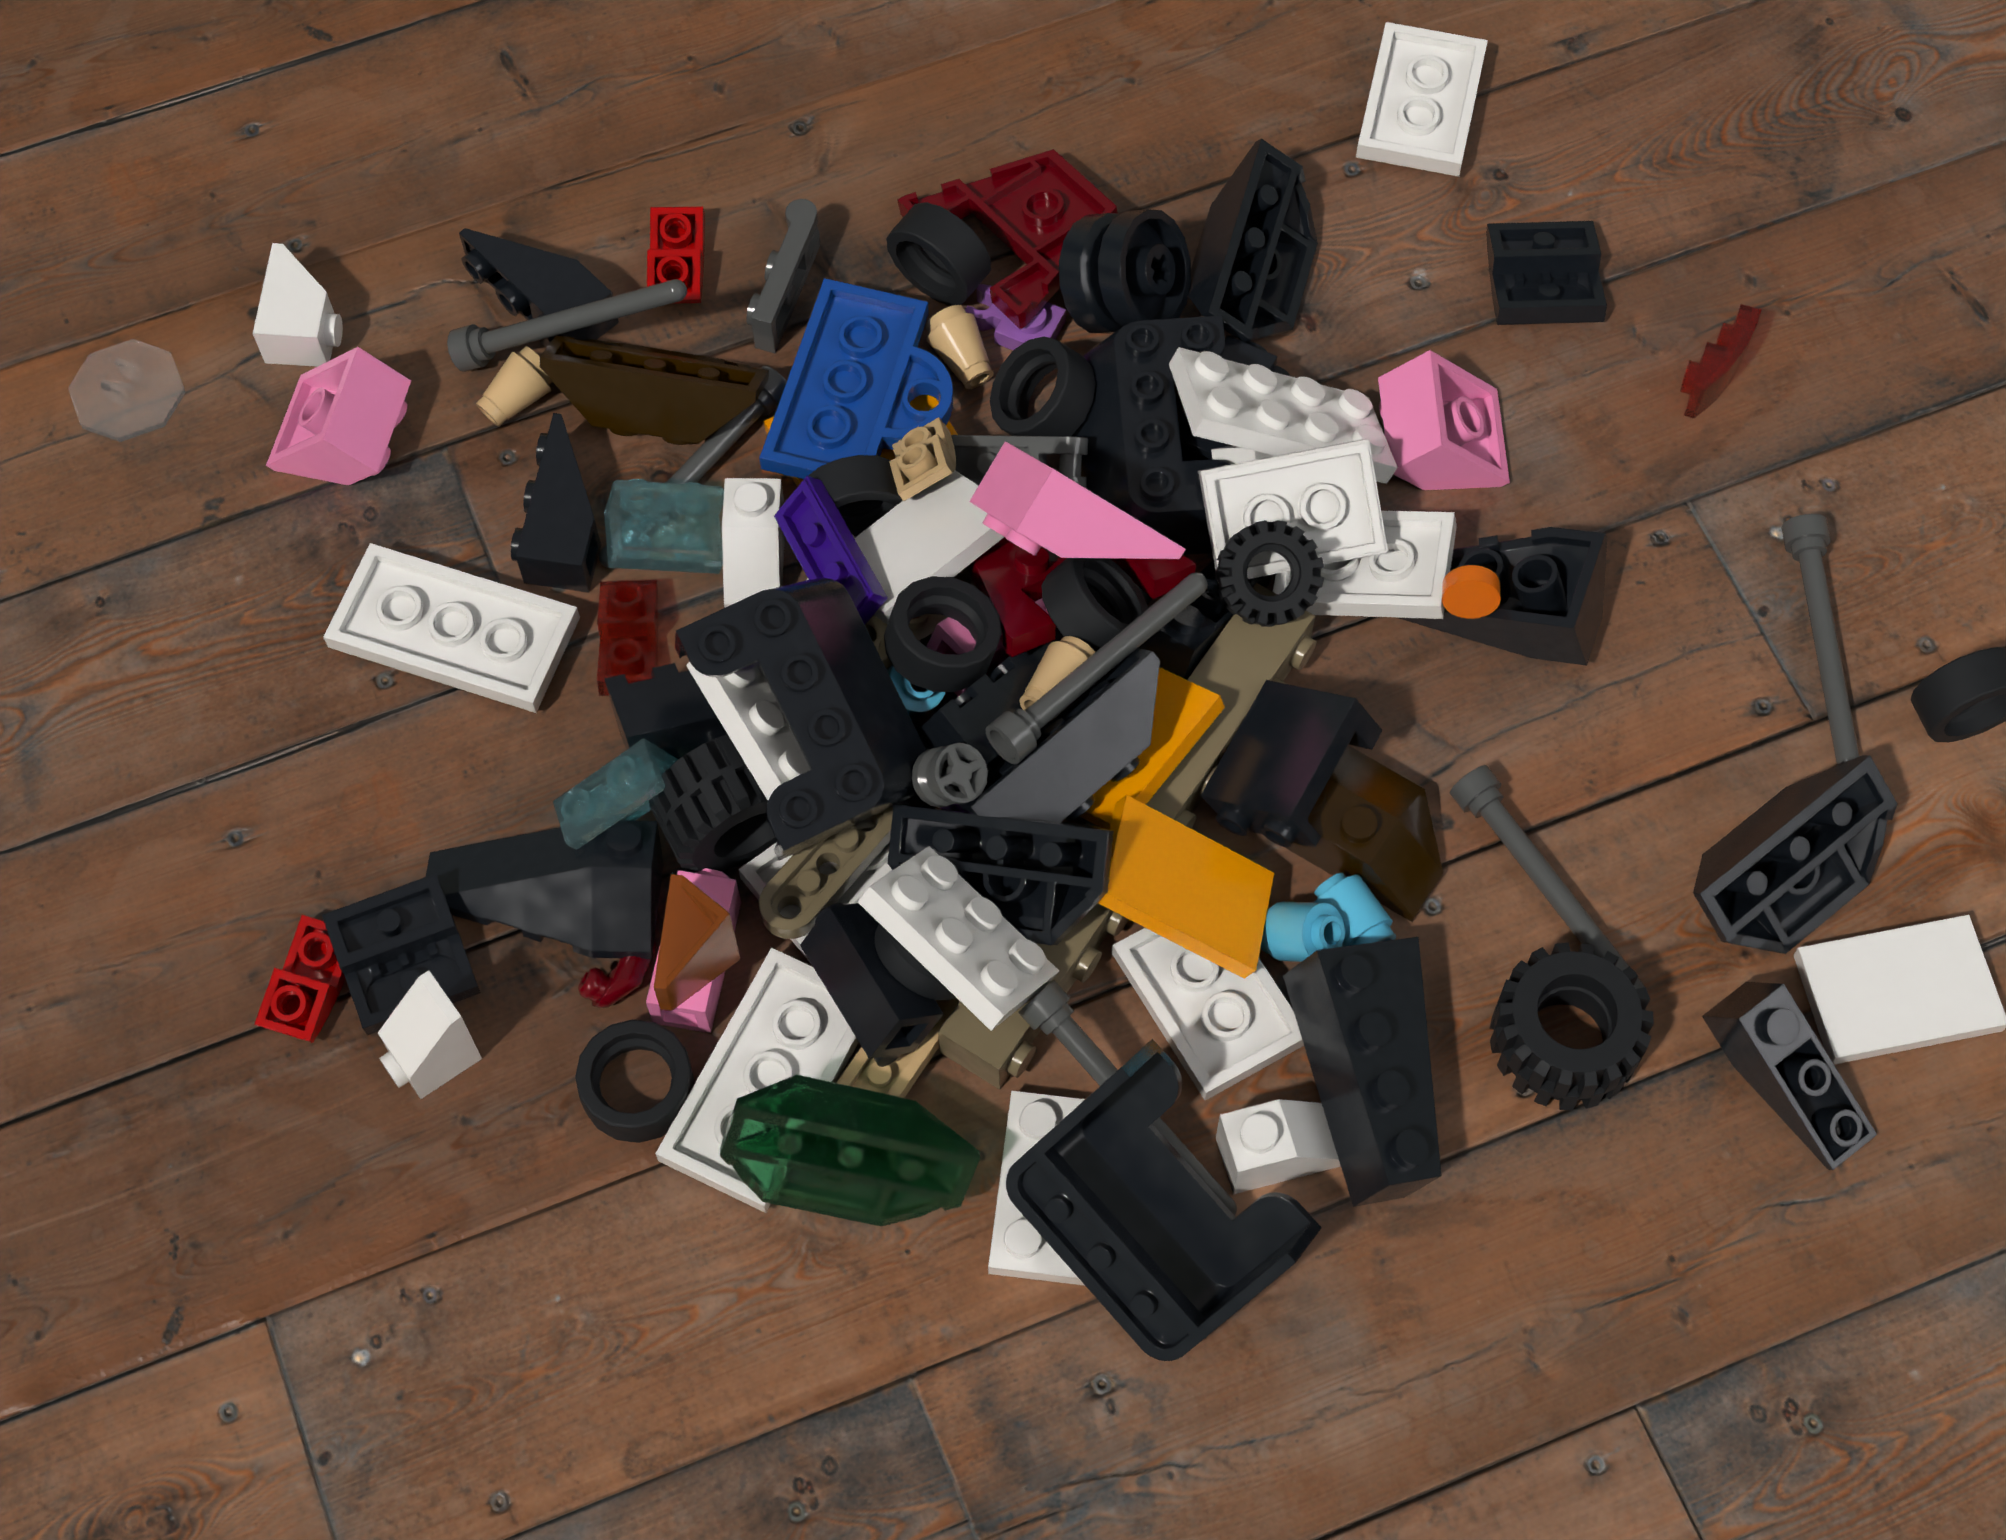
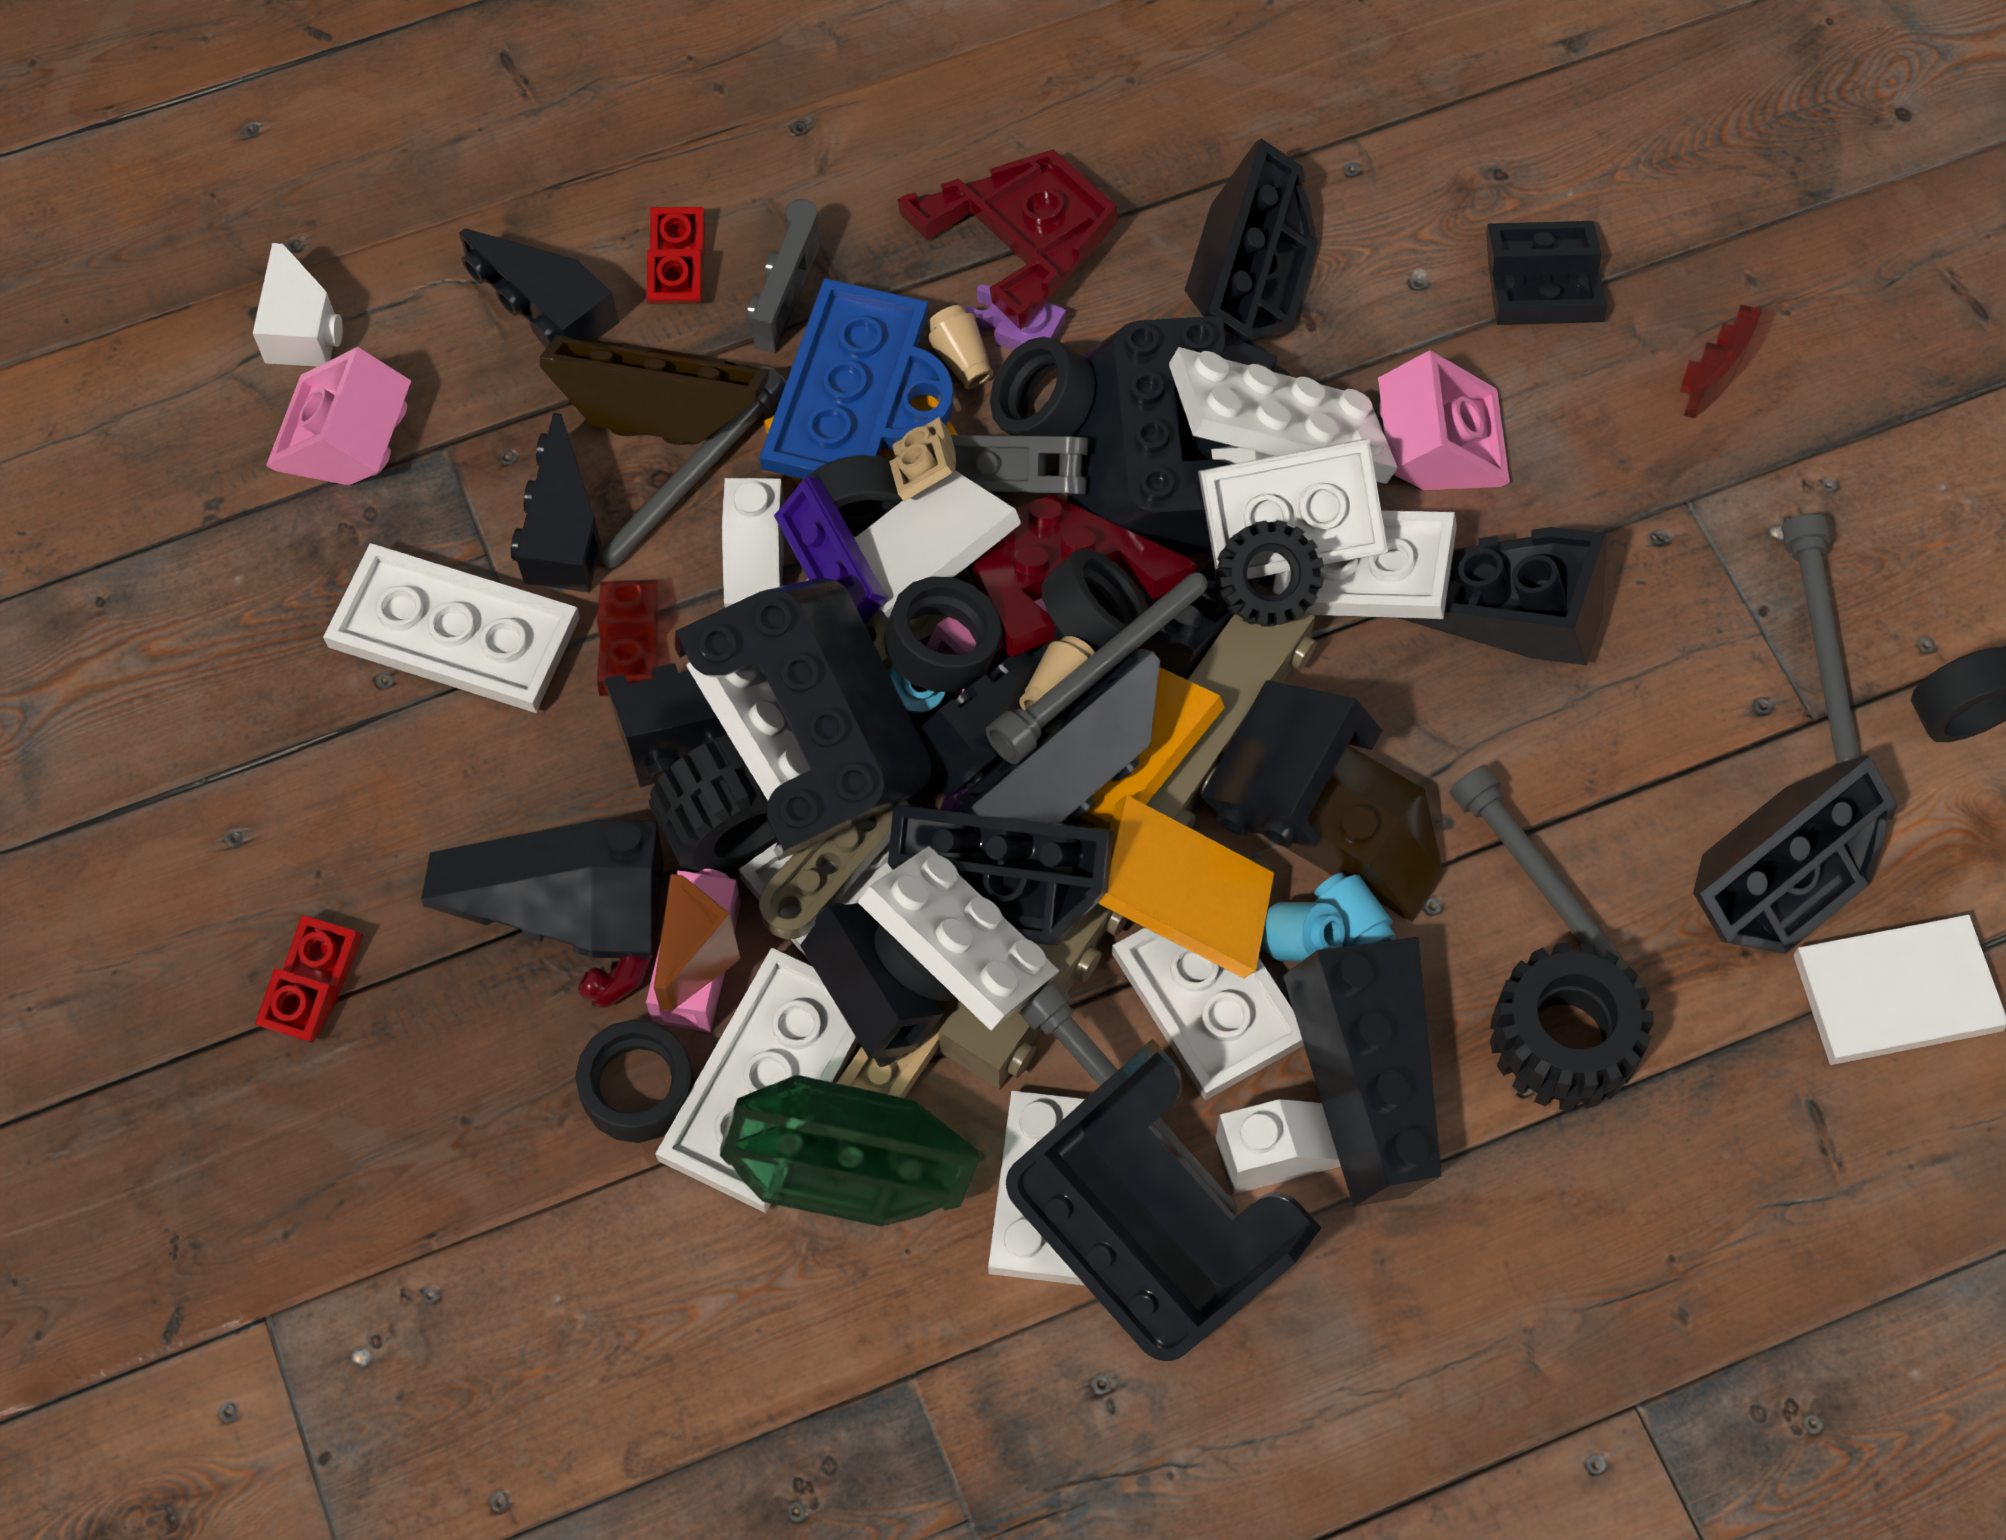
(126, 390): clear piece -> none
(395, 940): black slope -> none
(426, 1039): white slope -> none
(474, 346): dark grey piece -> none
(514, 387): tan cone -> none
(613, 793): clear light blue bracket -> none
(664, 526): clear light blue bracket -> none
(938, 253): black tyre -> none
(962, 782): dark grey wheel -> none
(1048, 510): bright pink slope -> none
(1124, 269): black wheel -> none
(1421, 99): white plate -> none
(1471, 591): orange tile -> none
(1790, 1069): black slope -> none

